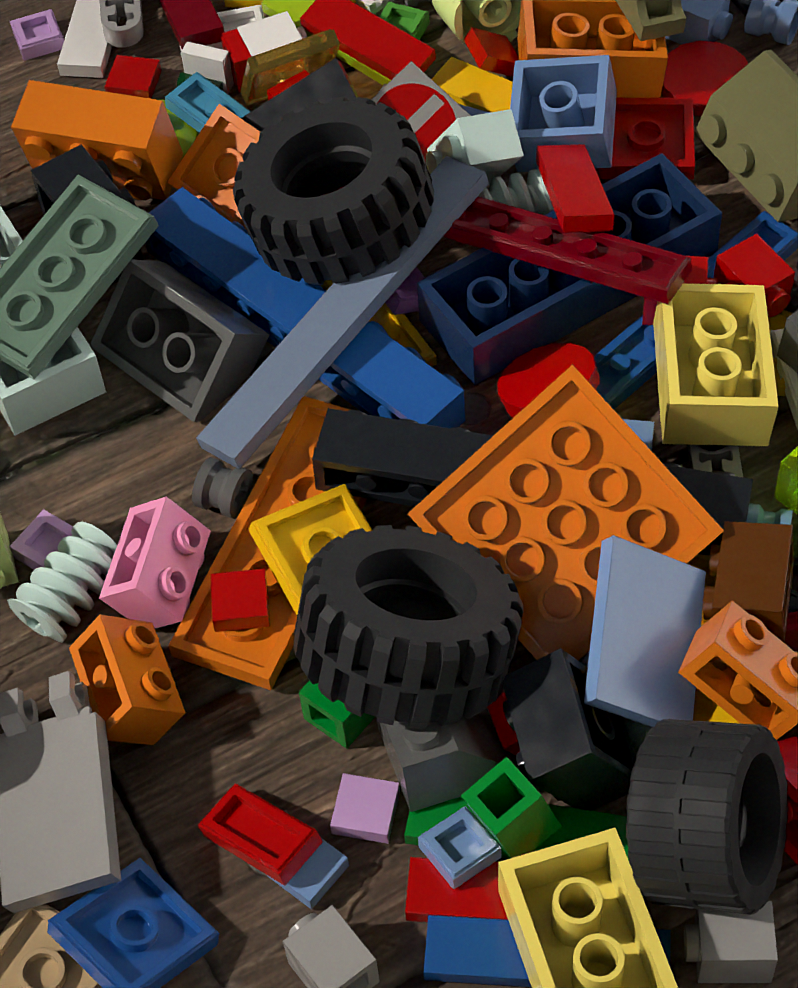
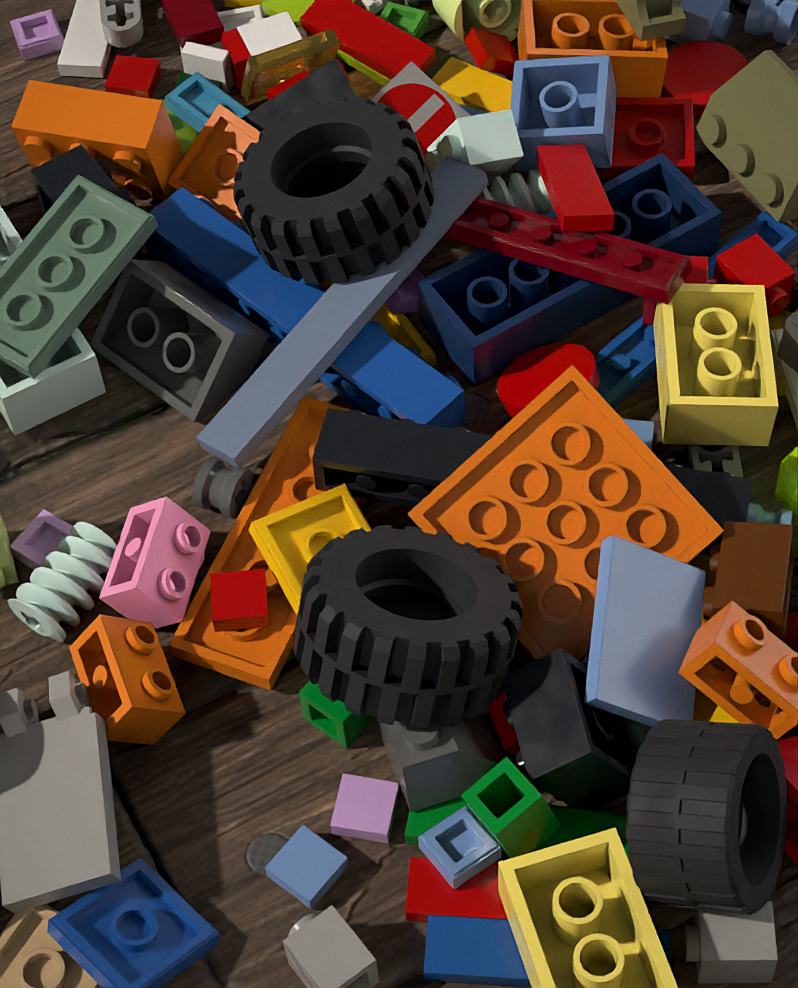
(260, 834): red tile -> none

